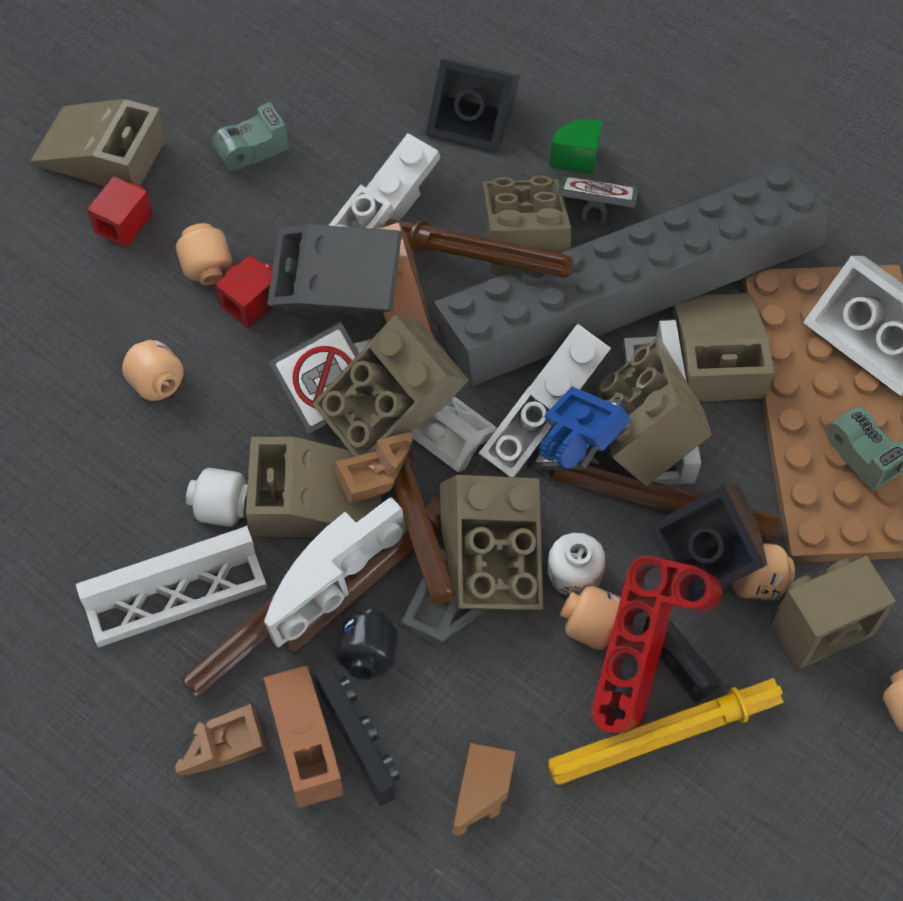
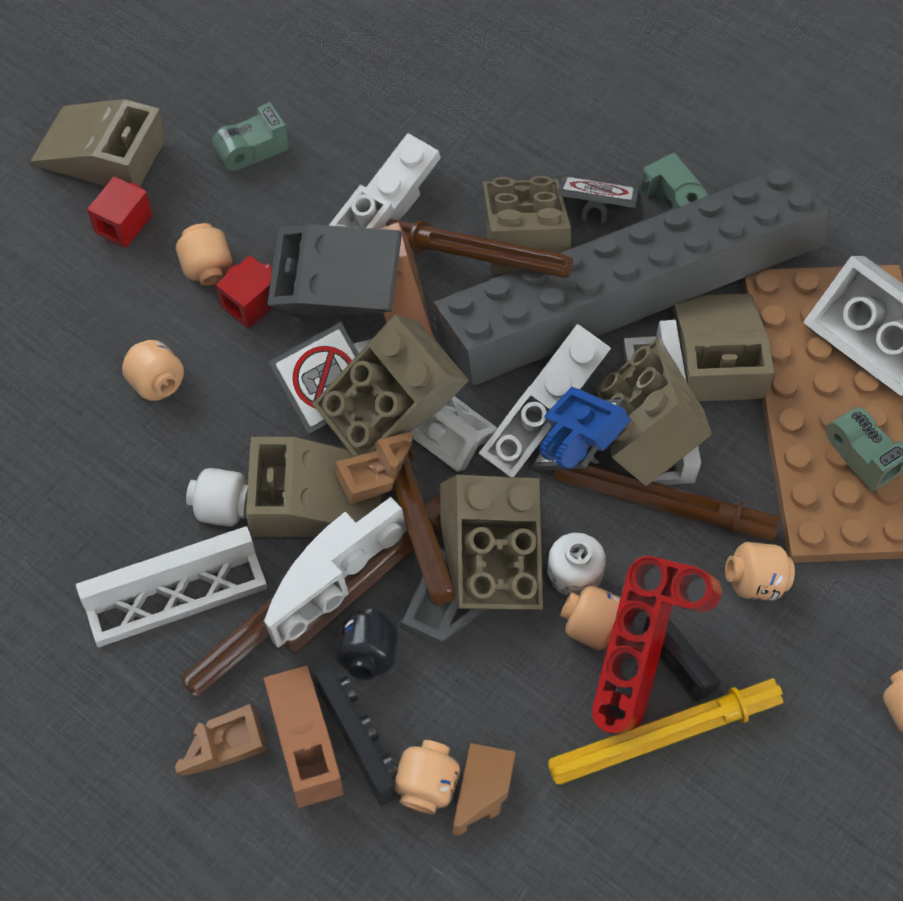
(426, 777): none -> light nougat head
(472, 103): black slope -> none
(576, 146): green brick -> none
(671, 182): none -> sand green leg
(713, 535): black slope -> none
(831, 611): dark tan brick -> none

